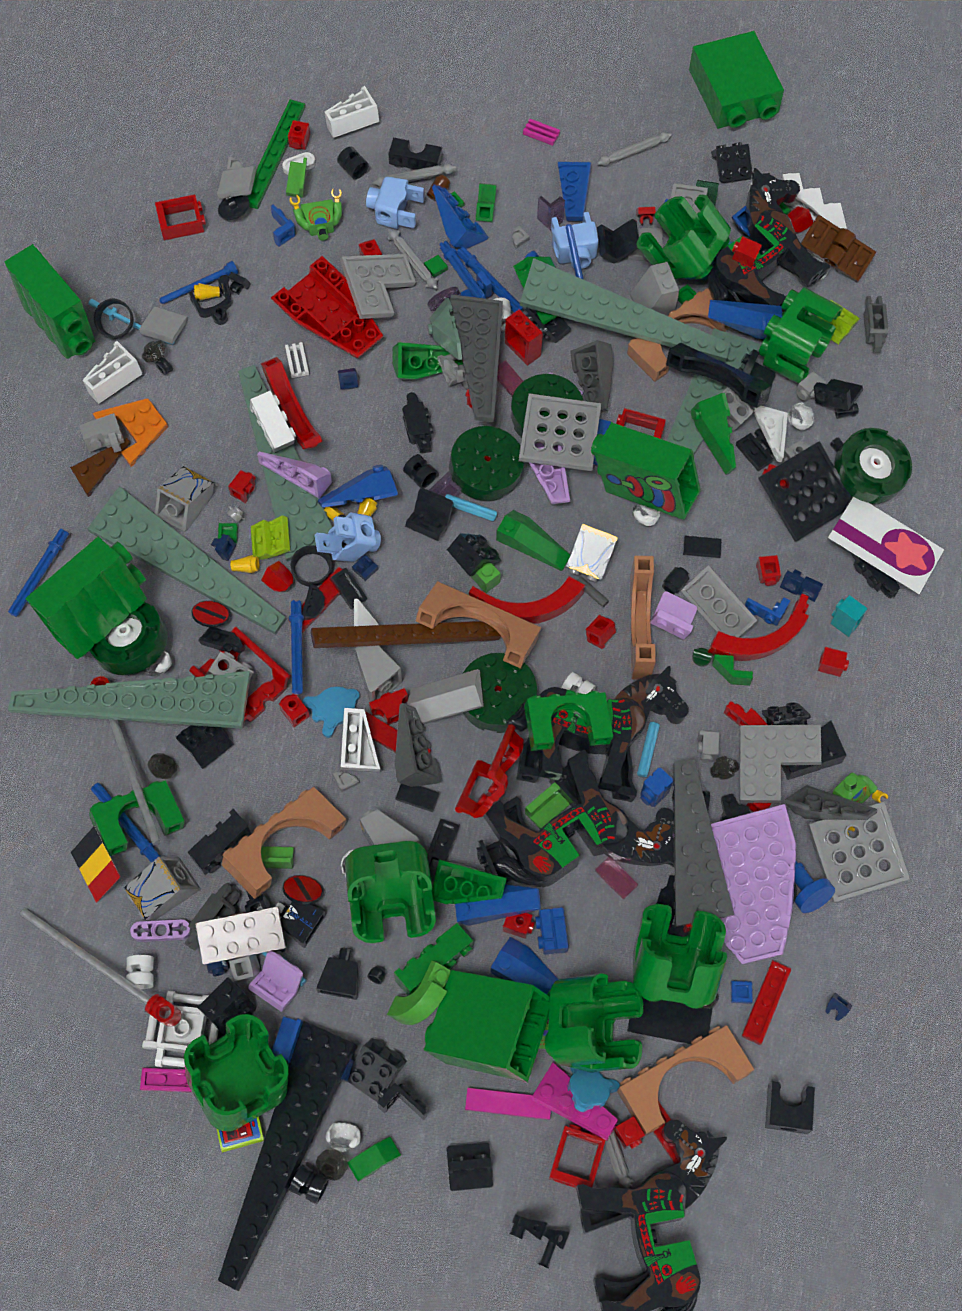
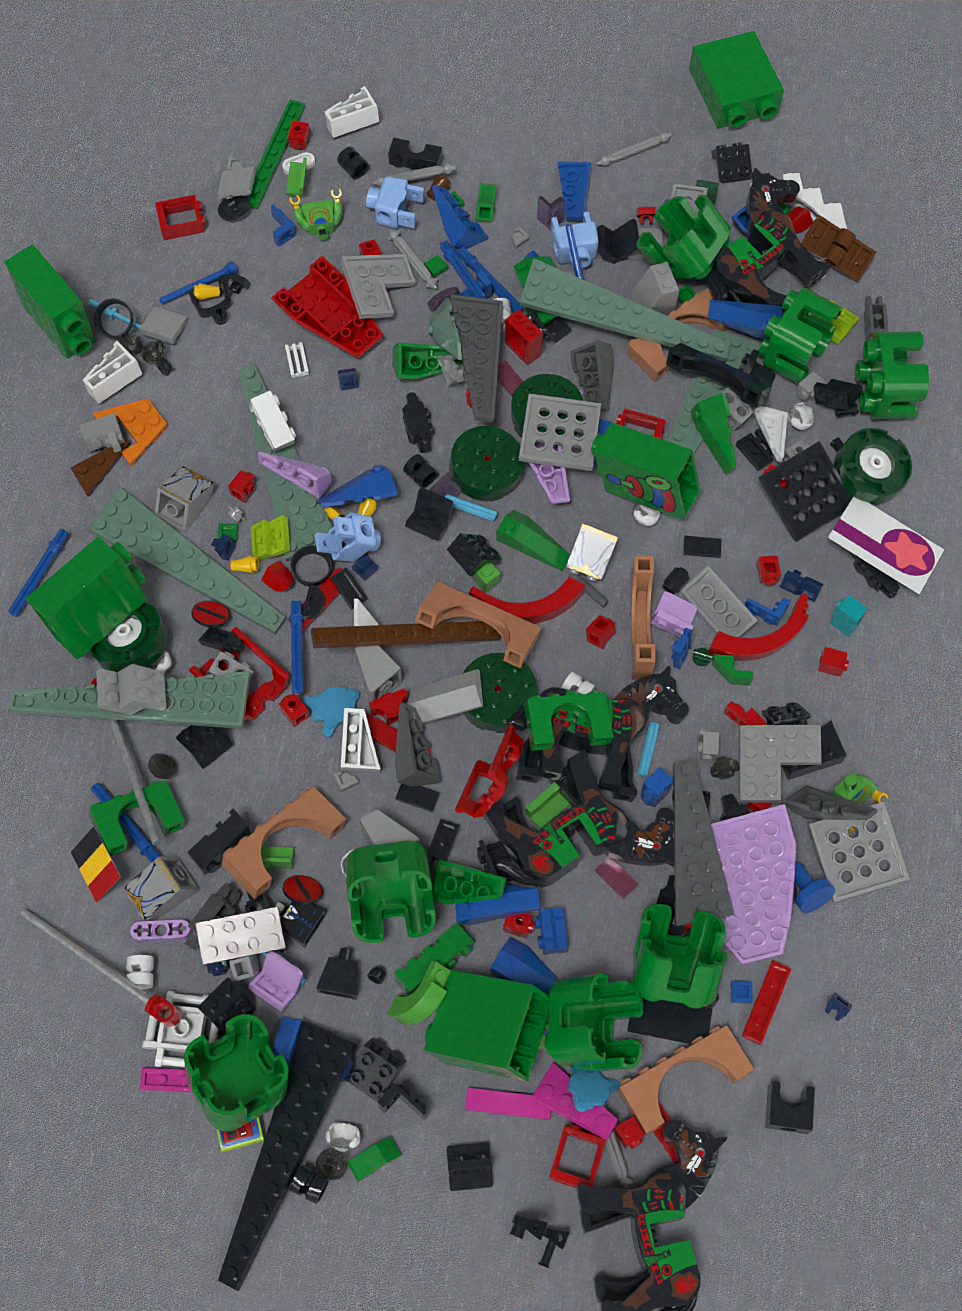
(131, 342): none -> clear smoke plate
(131, 689): none -> light grey bracket
(280, 386): red arch -> none
(542, 130): dark pink tile -> none
(680, 648): none -> blue plate
(746, 251): red brick -> none
(888, 378): none -> green piece

